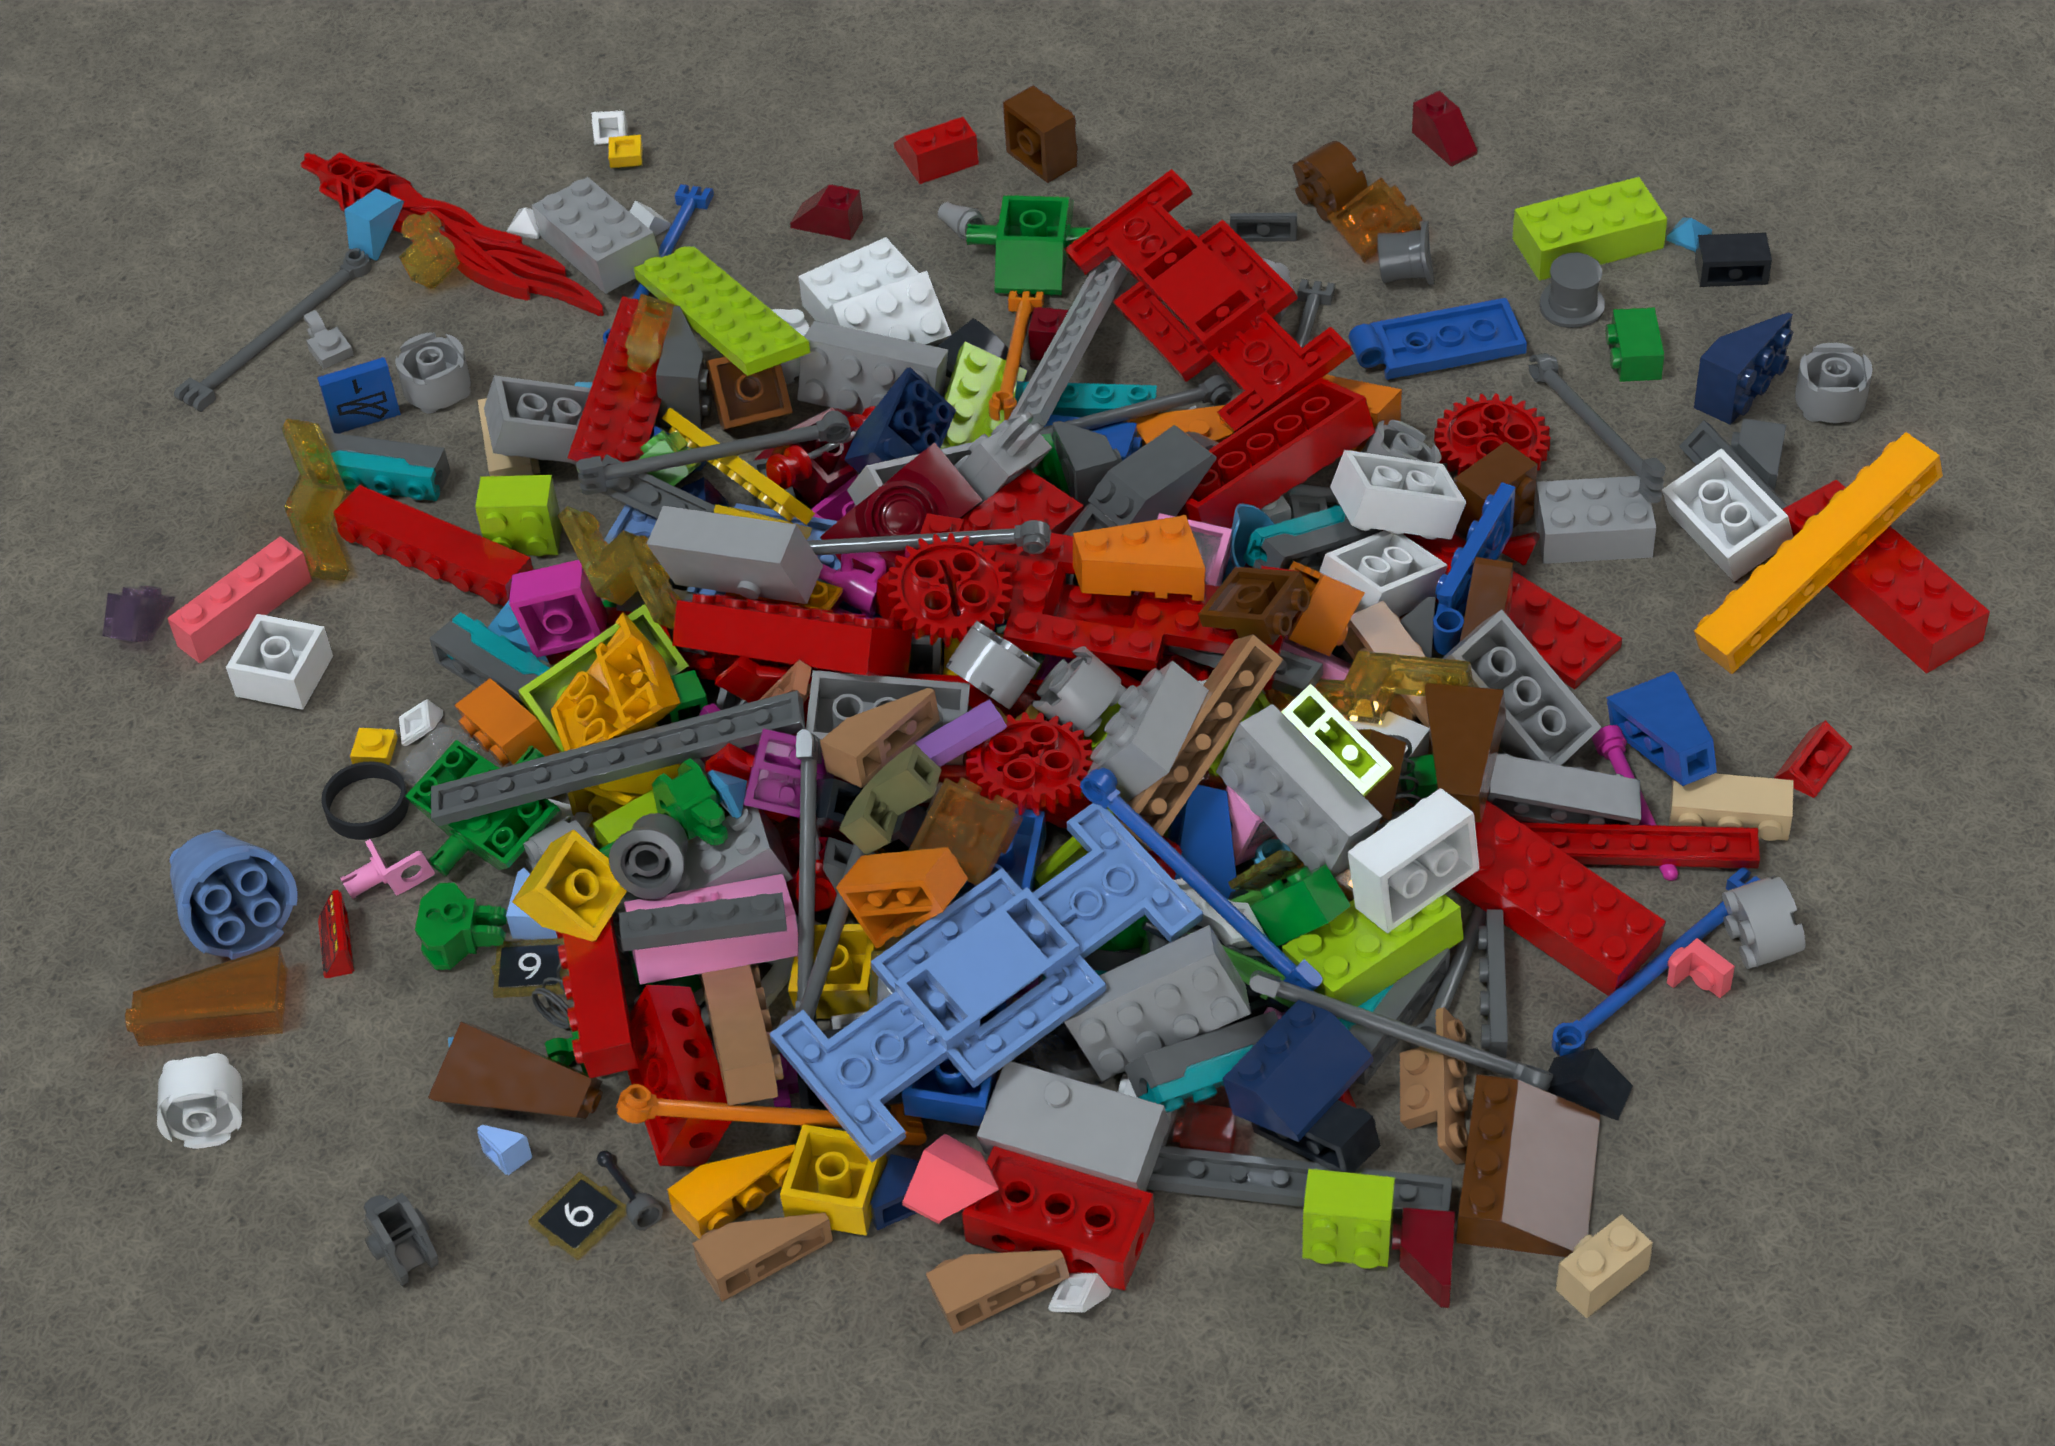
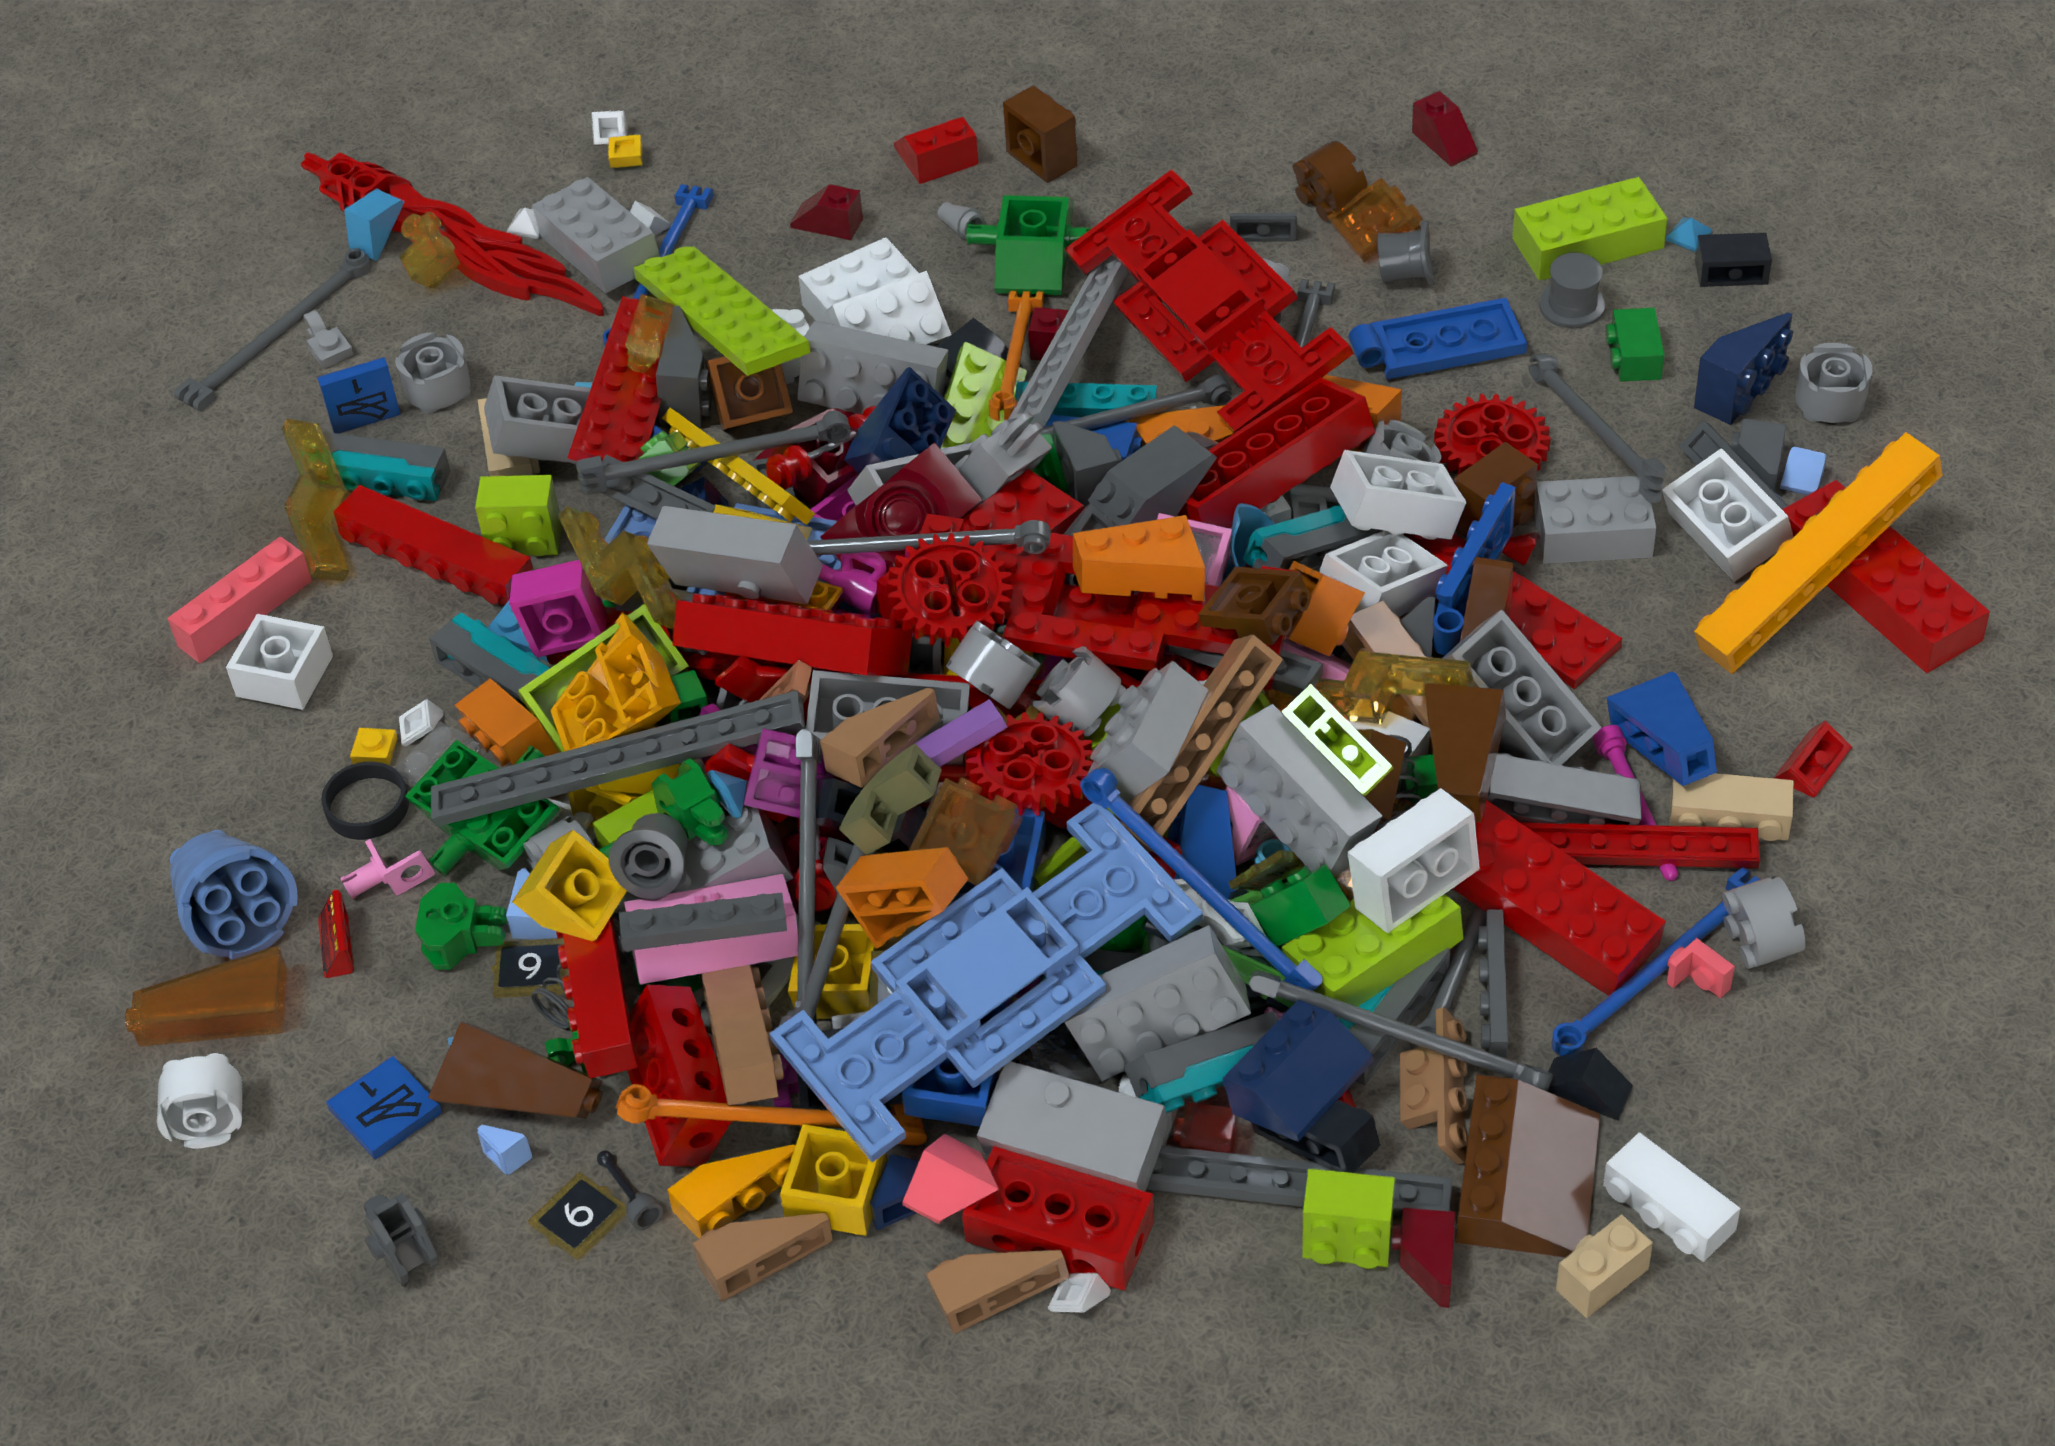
(136, 613): clear purple slope -> none
(383, 1107): none -> blue tile
(1670, 1197): none -> white brick
(1803, 471): none -> light blue slope

